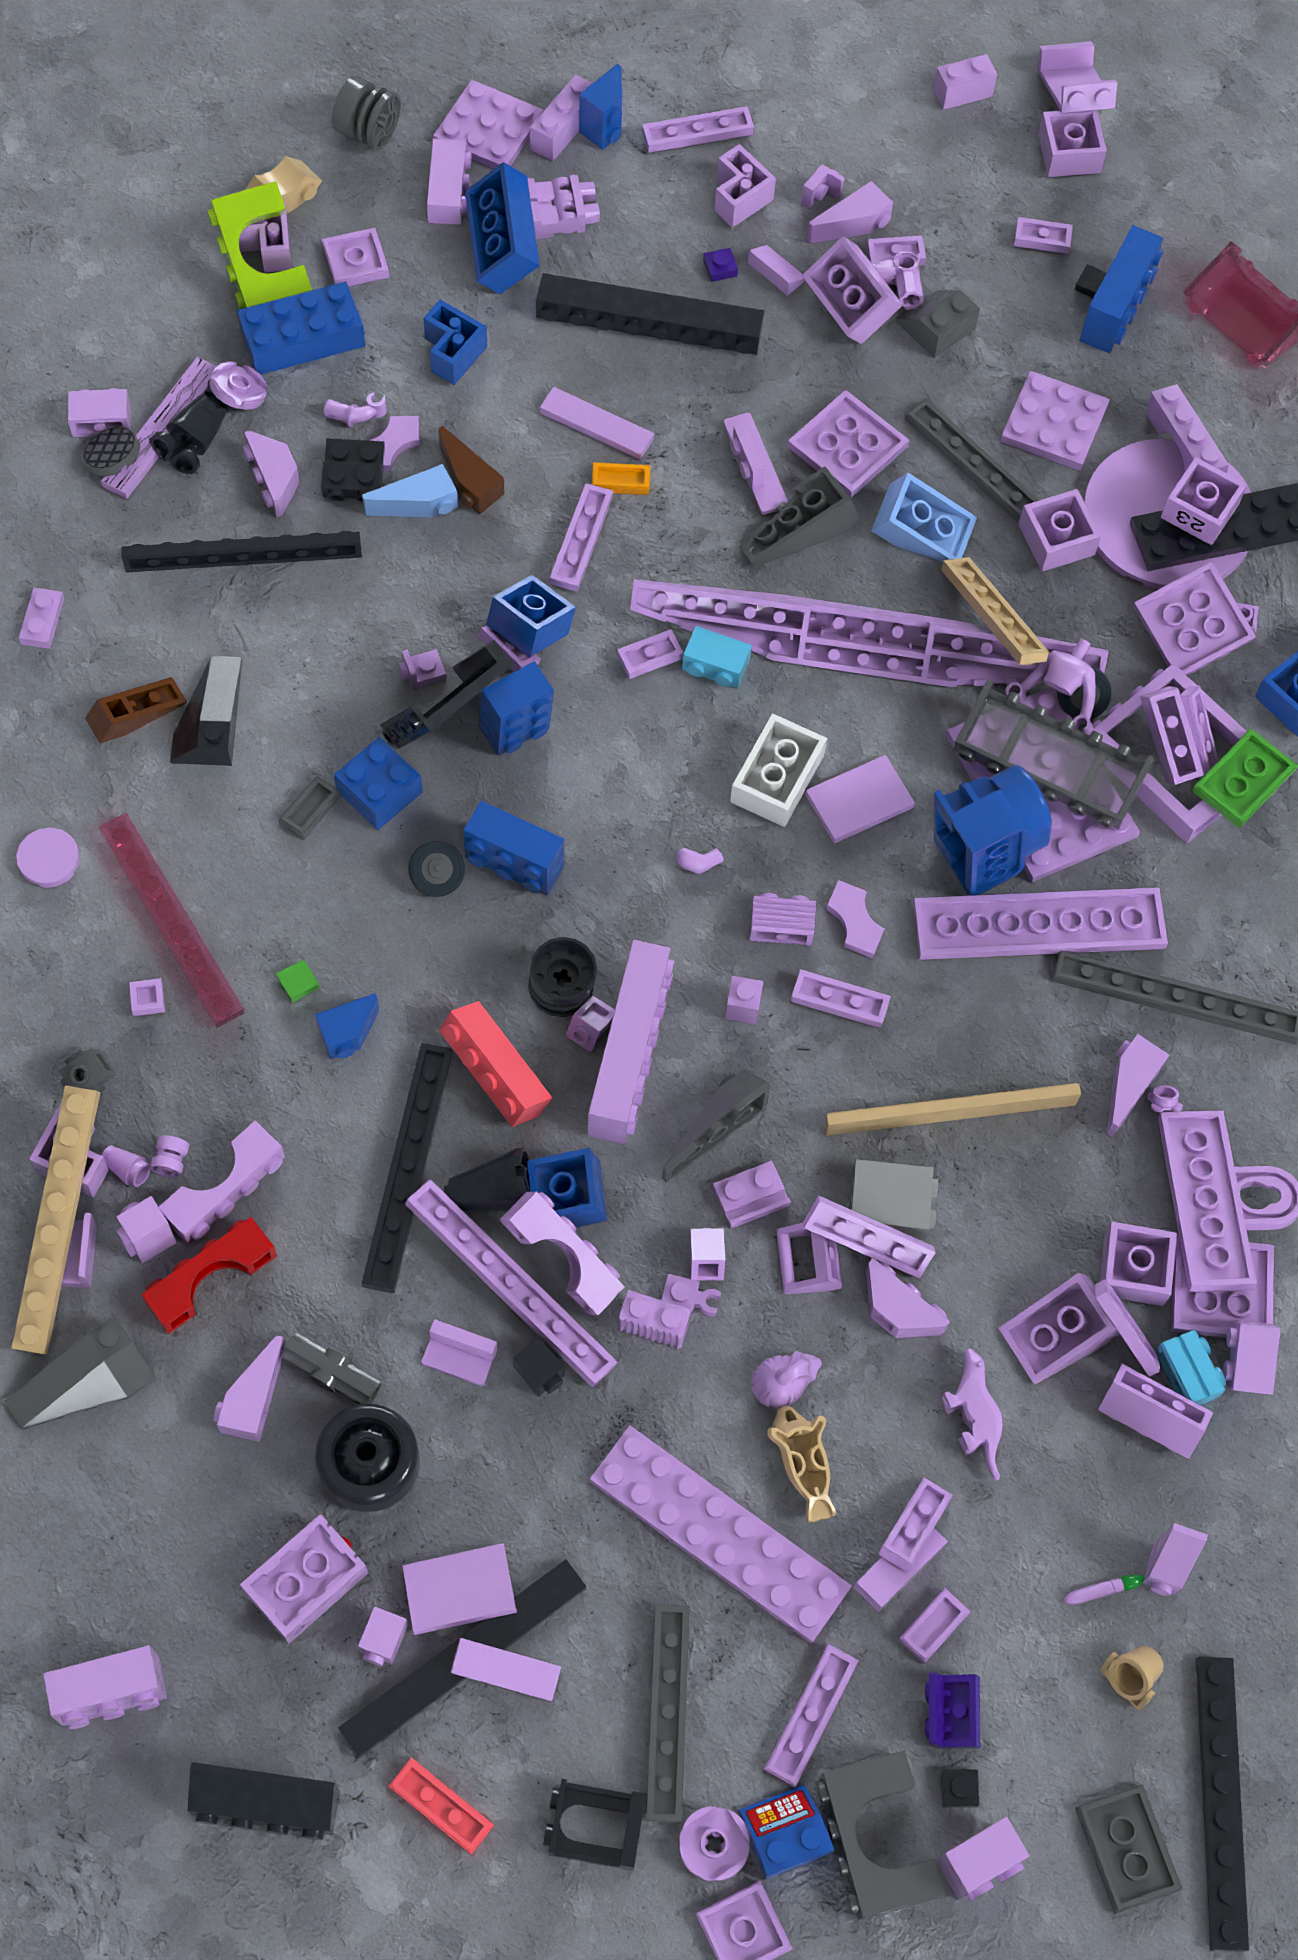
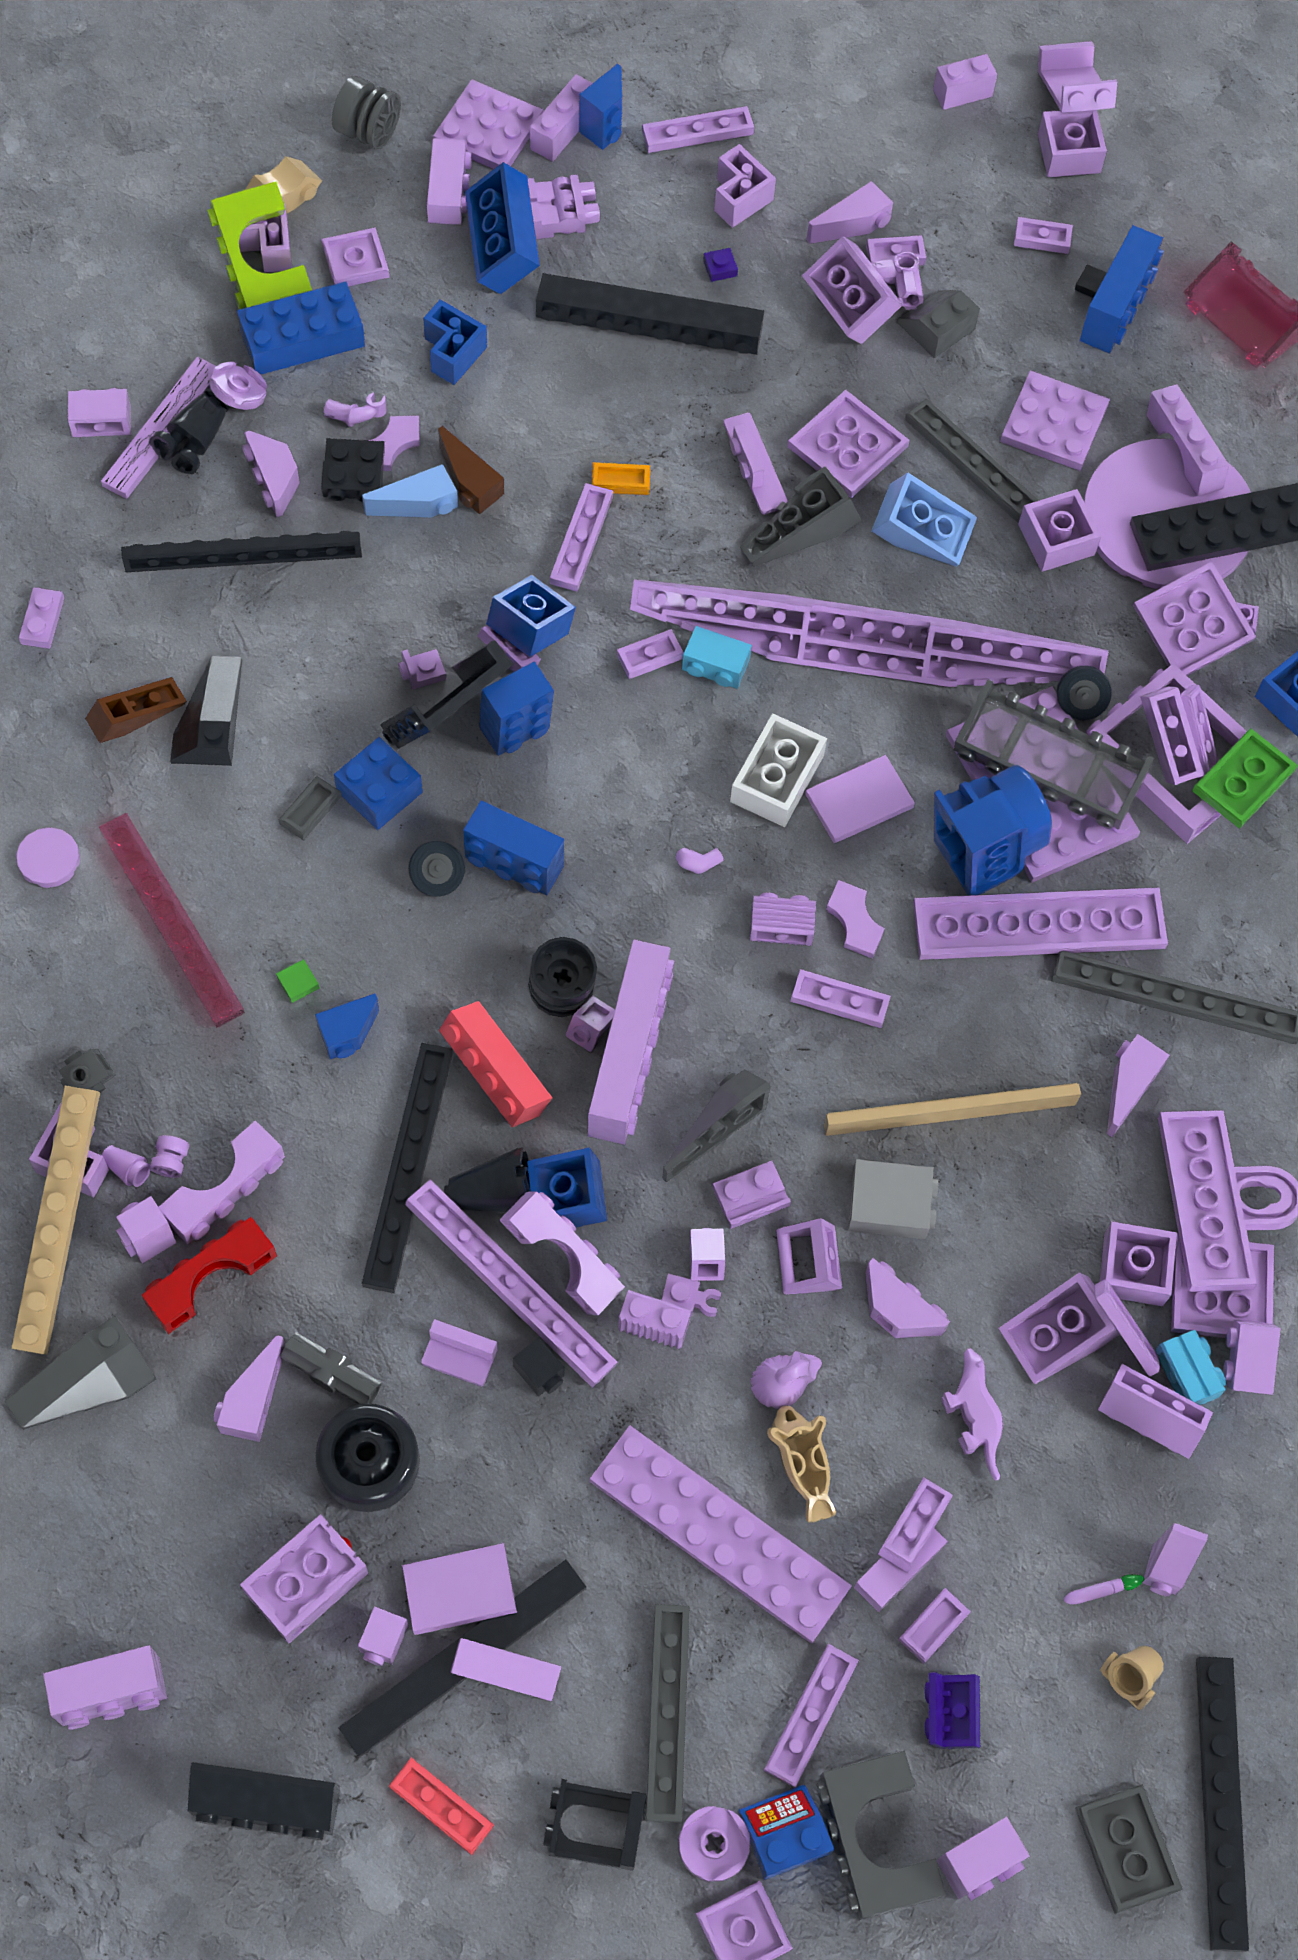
(81, 1253): lavender panel -> none
(111, 451): tile -> none
(147, 997): lavender plate -> none
(597, 423): lavender tile -> none
(744, 1000): lavender brick -> none
(775, 269): lavender slope -> none
(820, 183): lavender bracket -> none
(869, 1237): lavender plate -> none
(959, 1788): black plate -> none
(995, 611): tan plate -> none
(1065, 673): lavender piece -> none
(1165, 1099): lavender plate -> none
(1203, 501): lavender brick -> none

